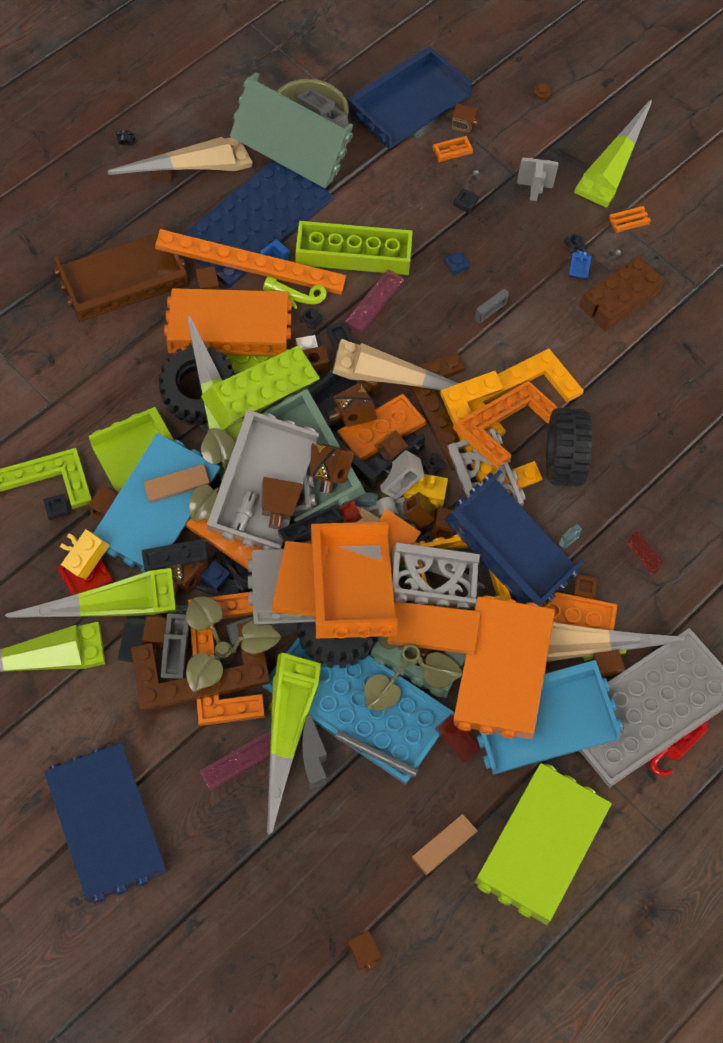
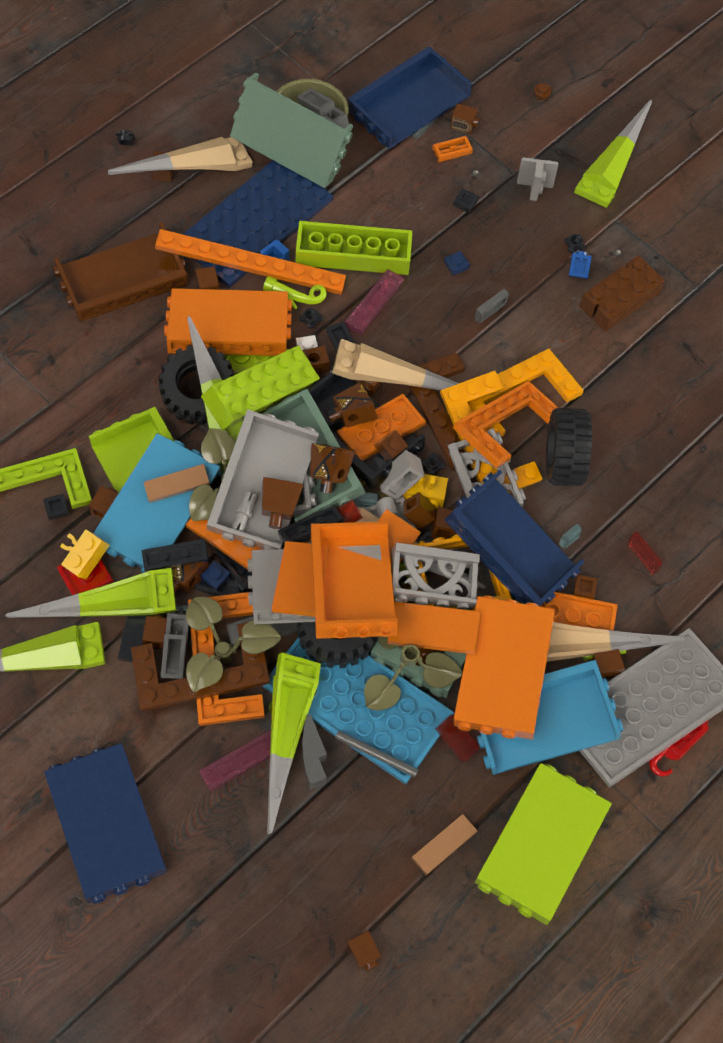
(627, 217): orange tile -> none

